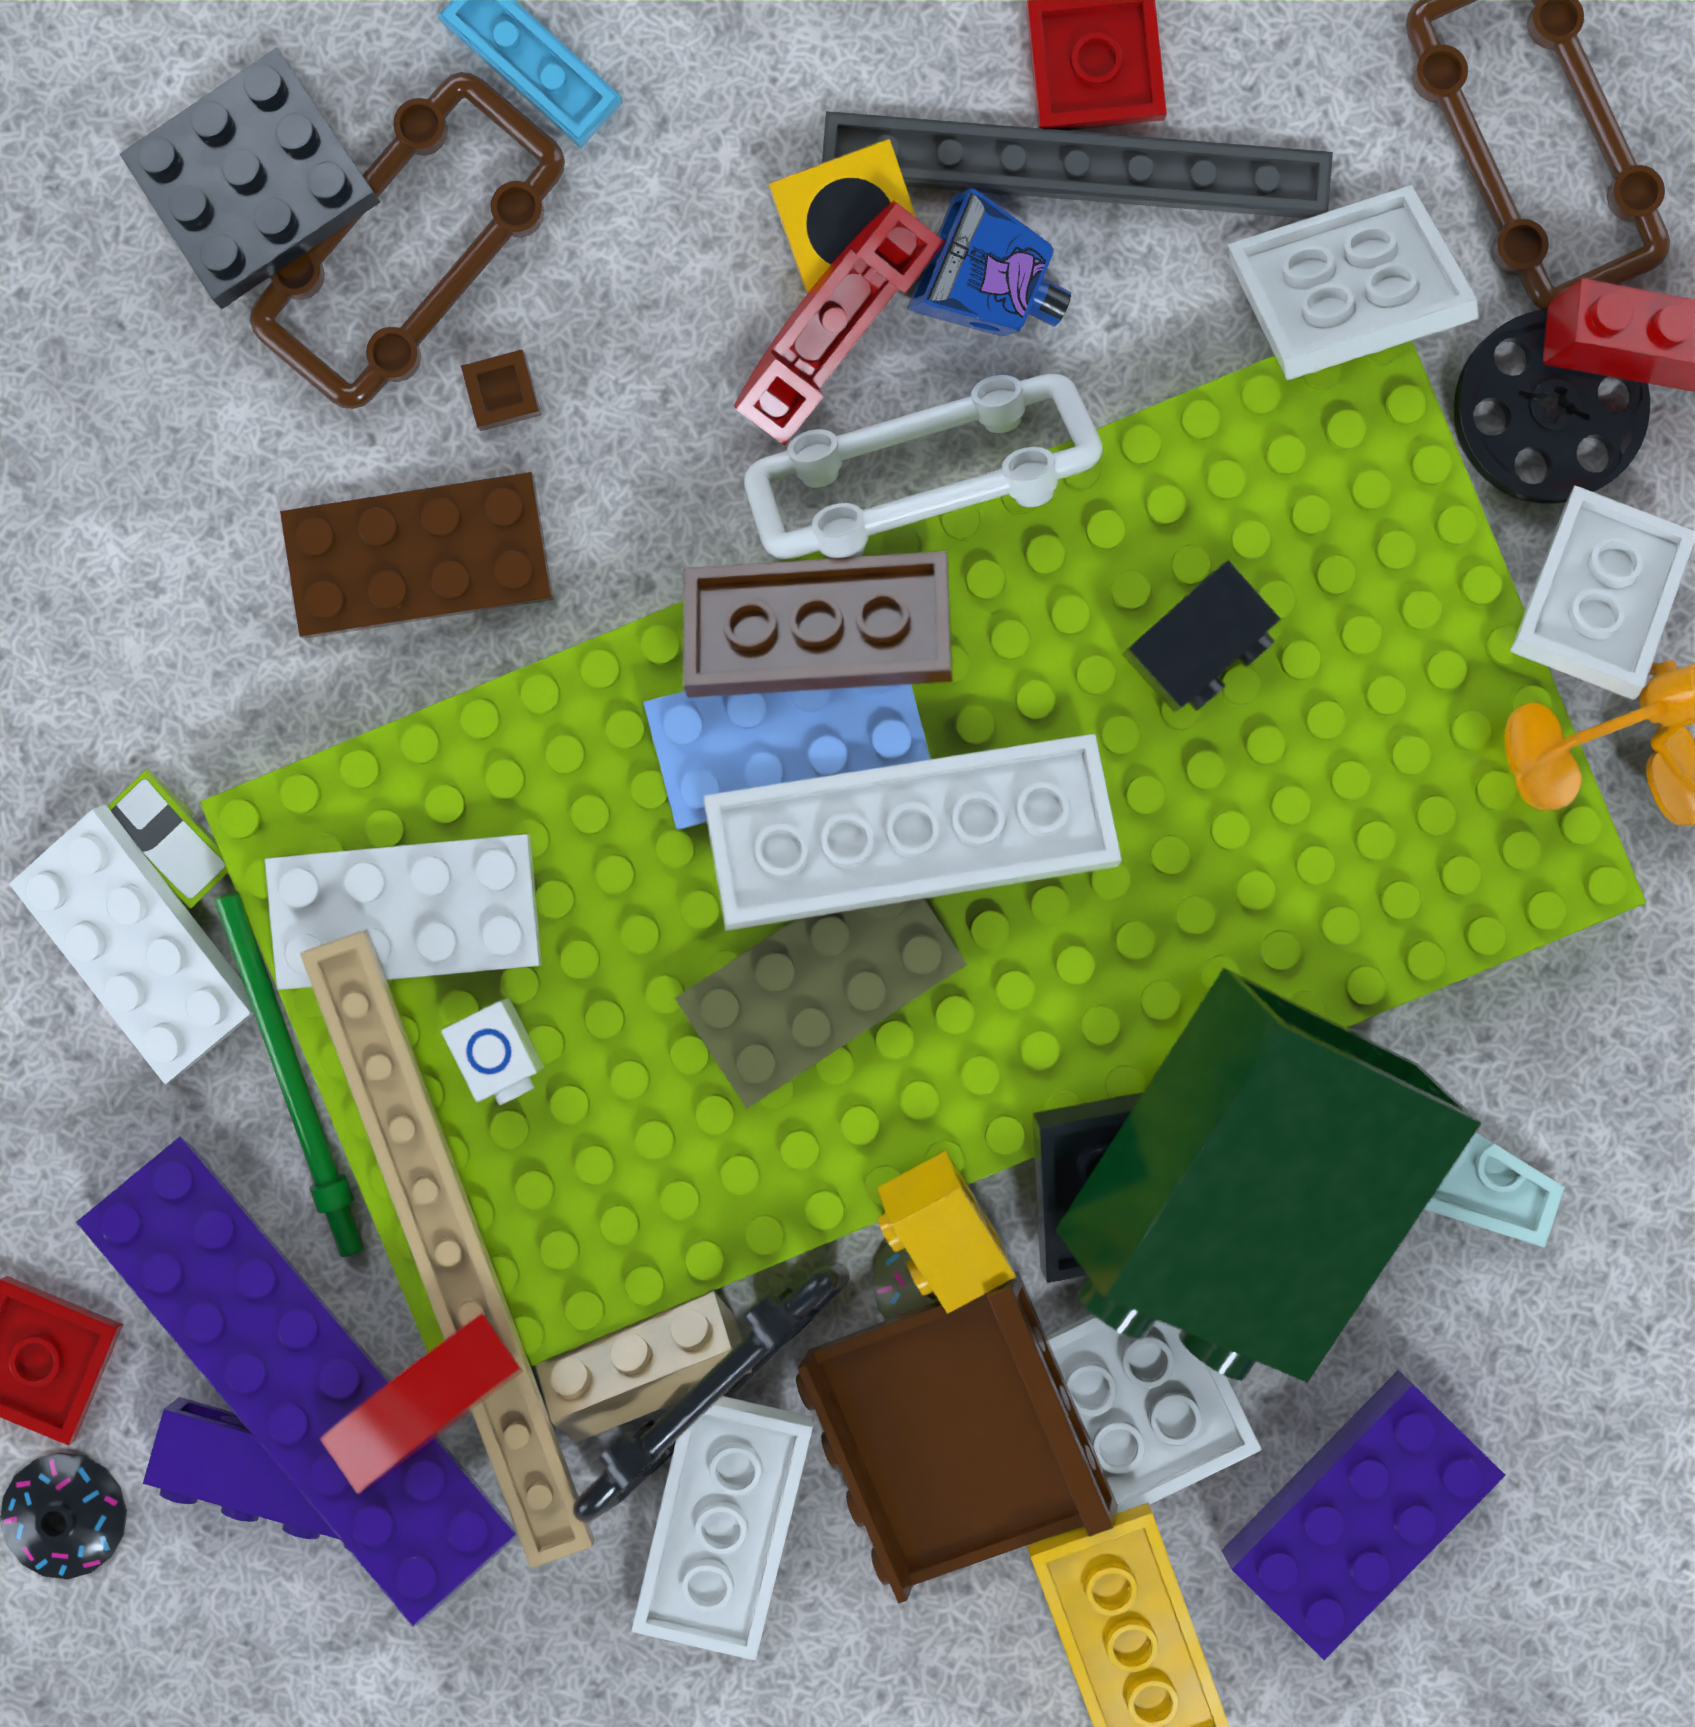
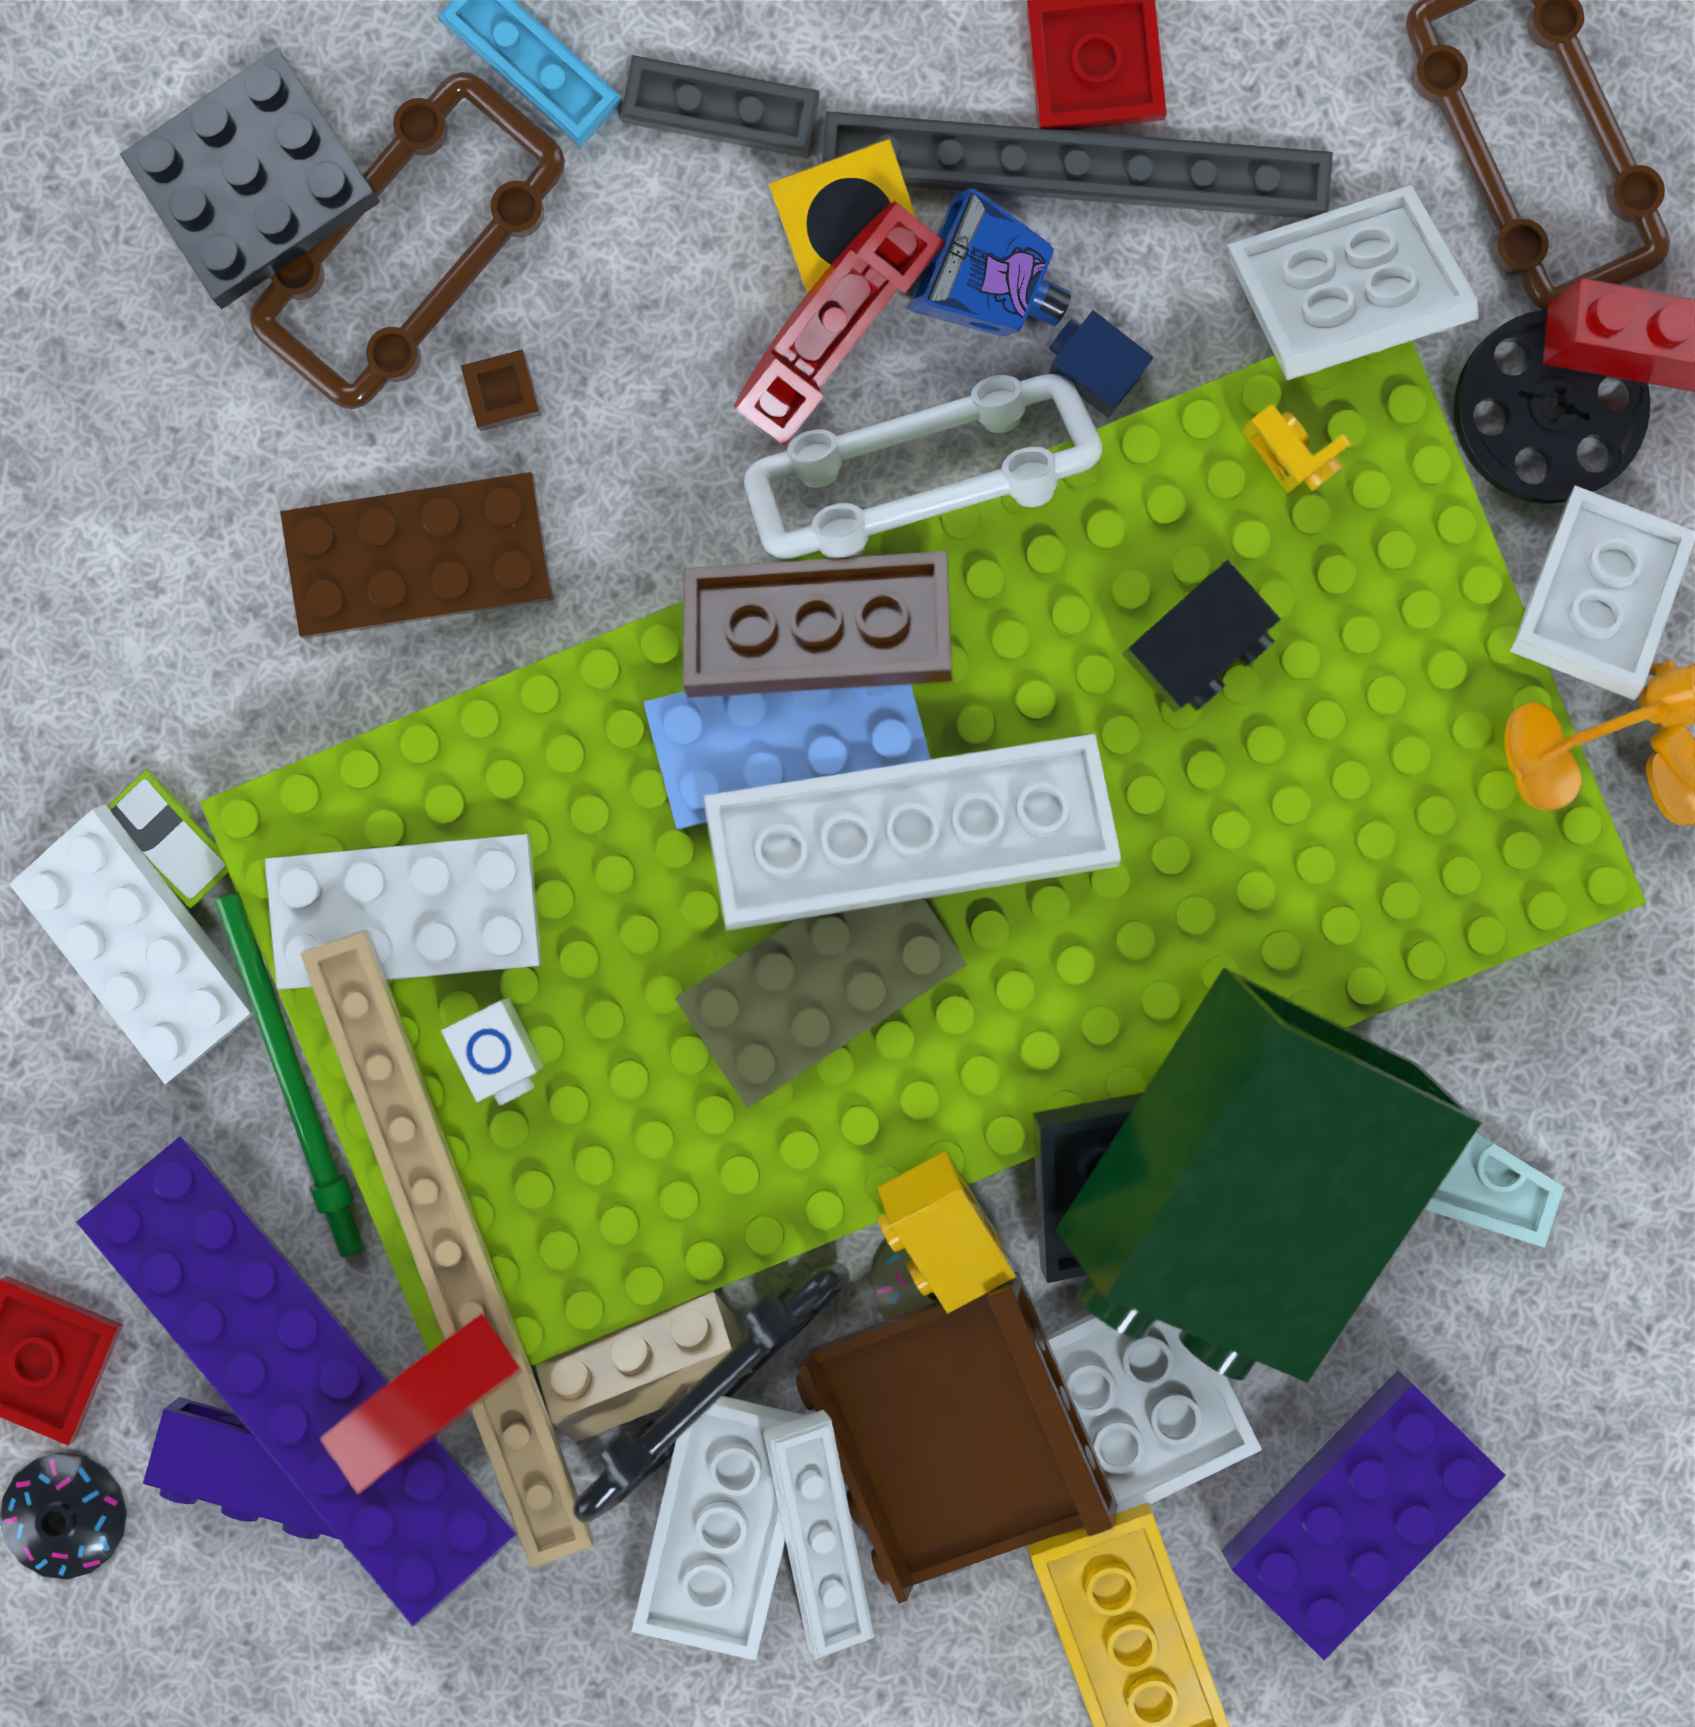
(720, 106): none -> dark grey tile
(819, 1533): none -> white tile
(1099, 361): none -> dark blue brick
(1281, 446): none -> yellow bracket

